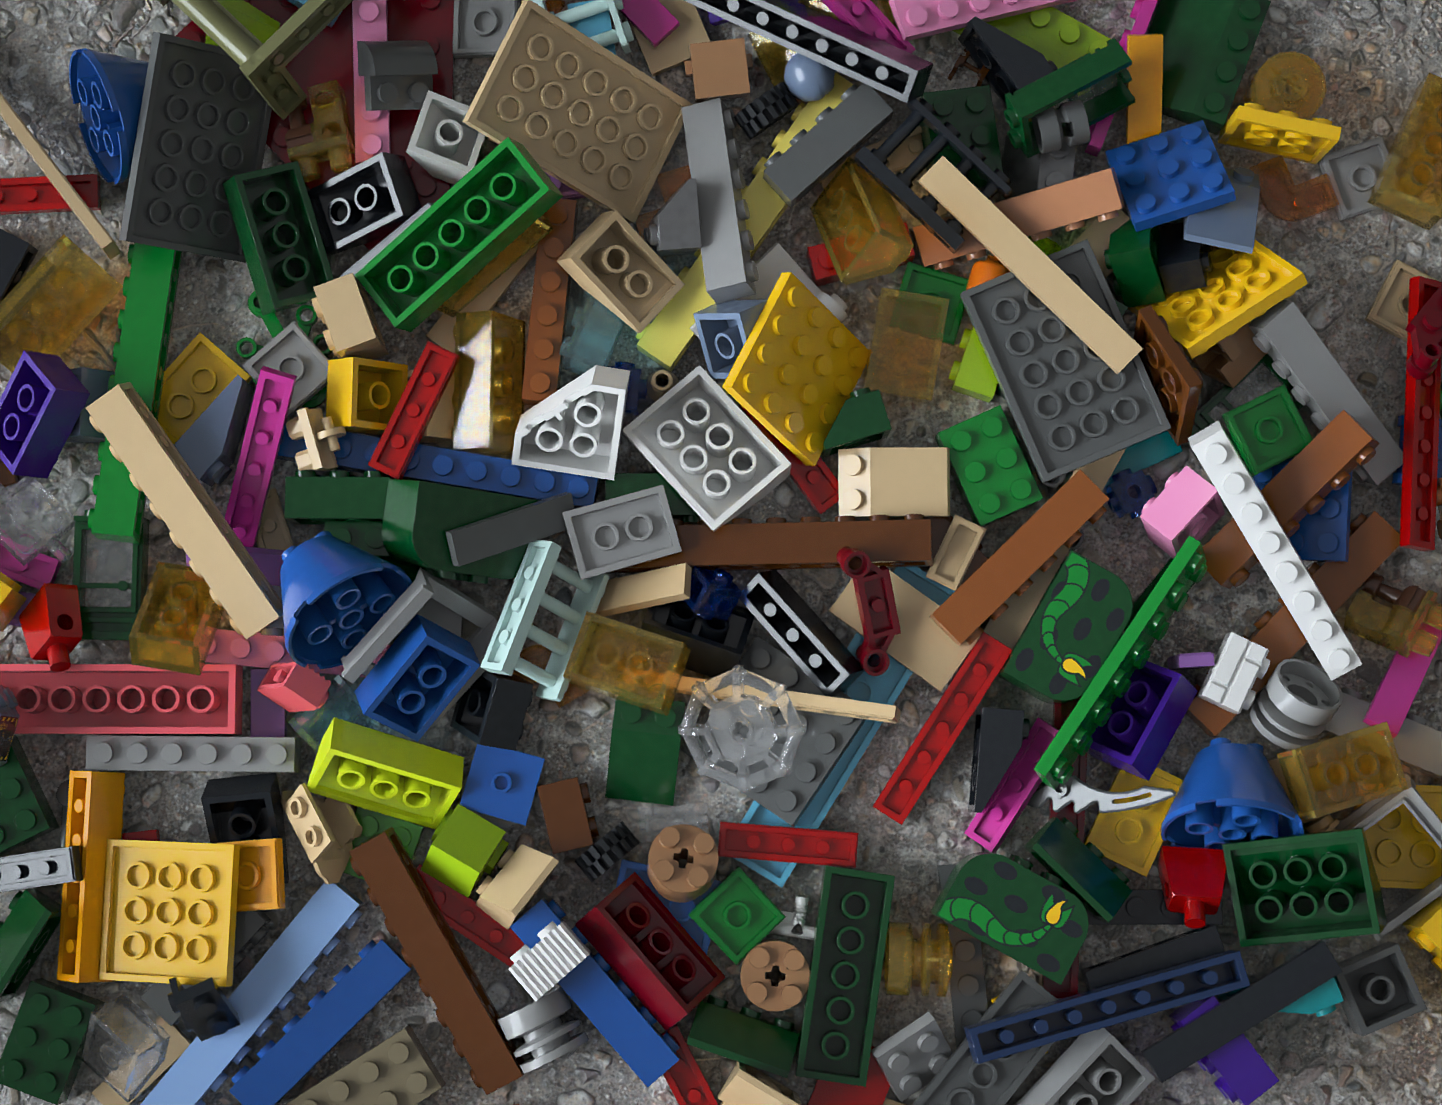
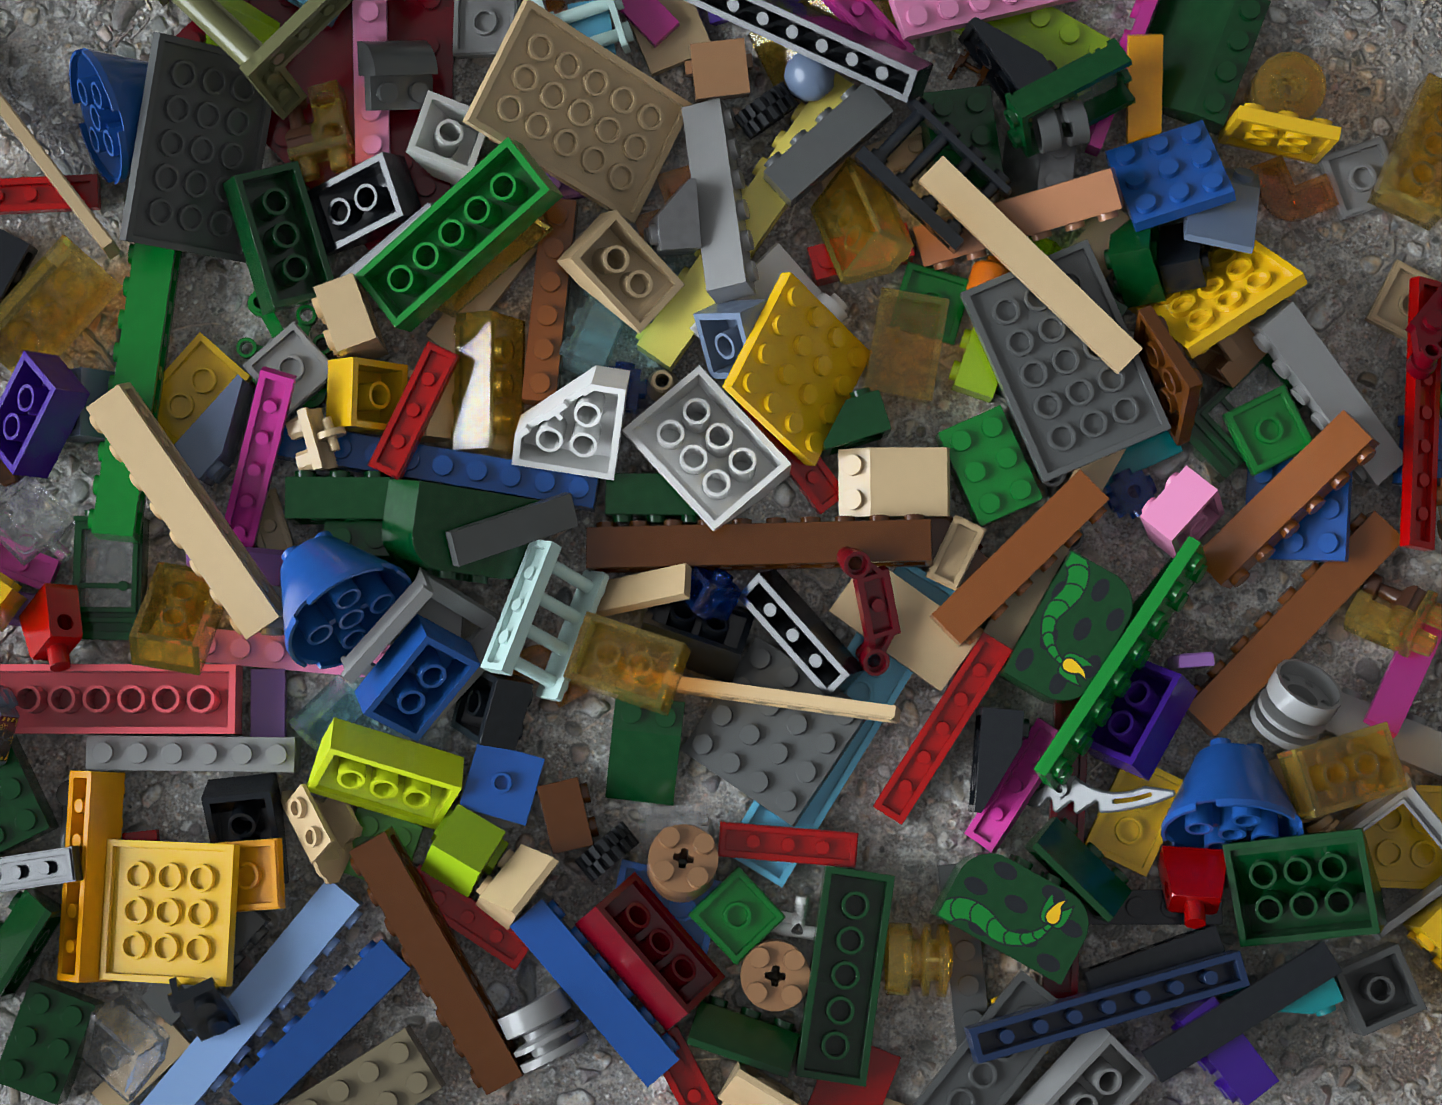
(295, 687): coral brick -> none
(548, 960): white brick -> none
(621, 532): light grey plate -> none
(753, 714): clear plate -> none
(913, 1056): light grey plate -> none
(1234, 674): white brick -> none
(1274, 550): white brick -> none

